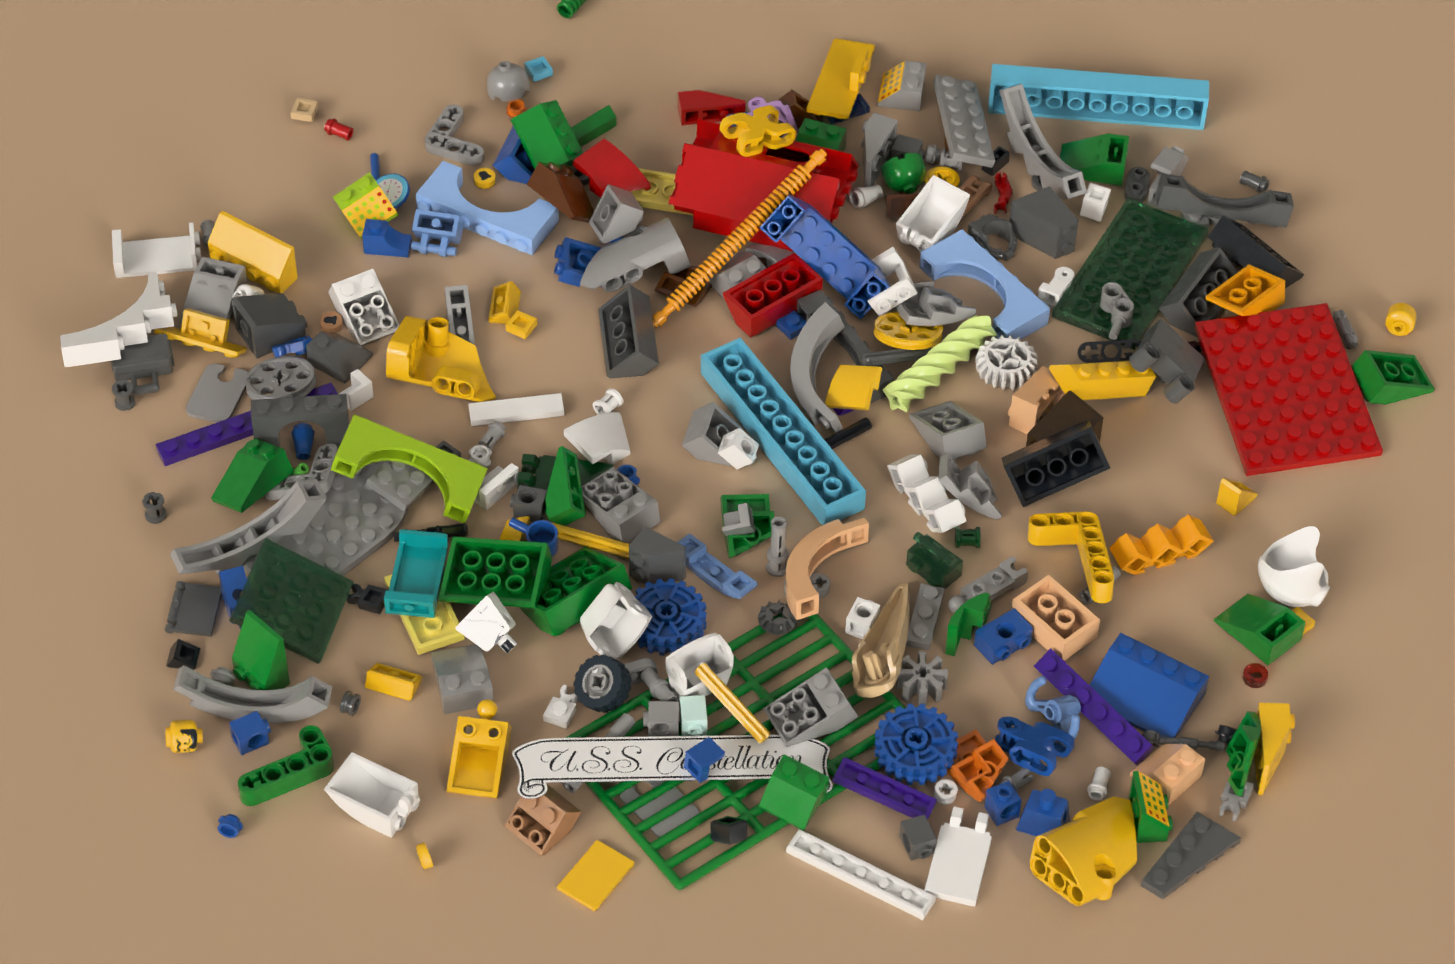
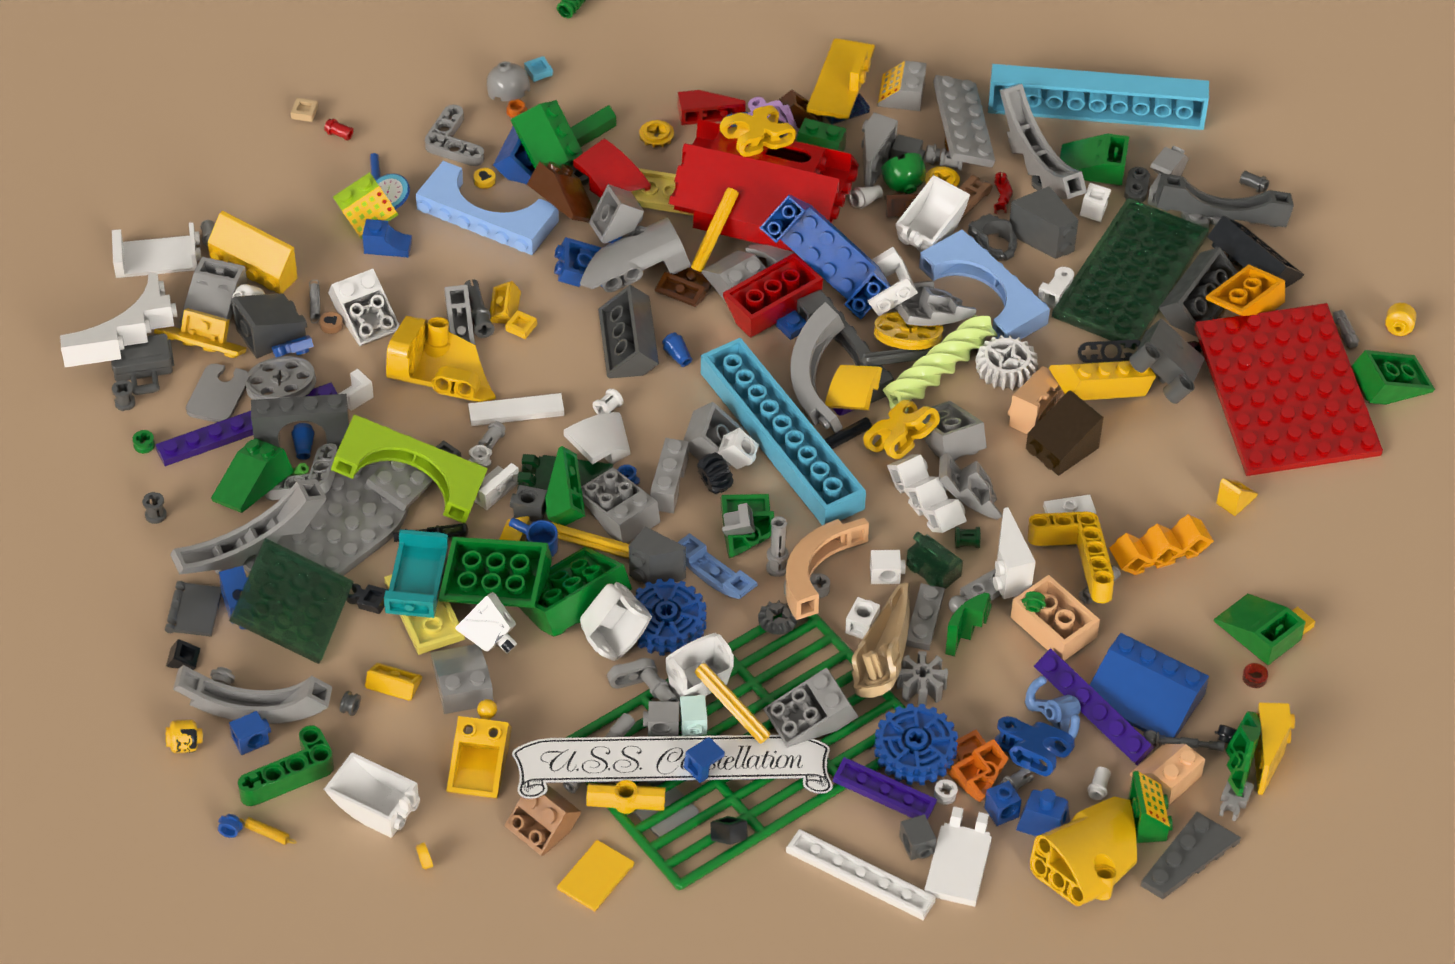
(149, 443): none -> green bush
(260, 656): green slope -> none
(268, 831): none -> yellow piece
(314, 301): none -> light grey piece
(336, 355): dark grey slope -> none
(436, 227): medium blue brick -> none
(480, 314): none -> dark grey pin
(561, 709): white plate -> none
(602, 683): black wheel -> none
(614, 796): none -> yellow piece
(650, 128): none -> yellow gear
(668, 474): none -> light grey arch
(675, 346): none -> blue cone
(714, 229): none -> yellow axle
(715, 473): none -> black gear
(737, 238): light orange hose -> none
(794, 792): green slope -> none
(886, 567): none -> white brick
(901, 429): none -> yellow piece
(1001, 159): black piece -> none
(1003, 636): blue brick -> none
(1014, 560): none -> white slope
(1034, 601): none -> green plate
(1055, 463): black slope -> none
(1071, 504): none -> white plate
(1119, 305): light grey beam -> none
(1292, 571): white piece -> none

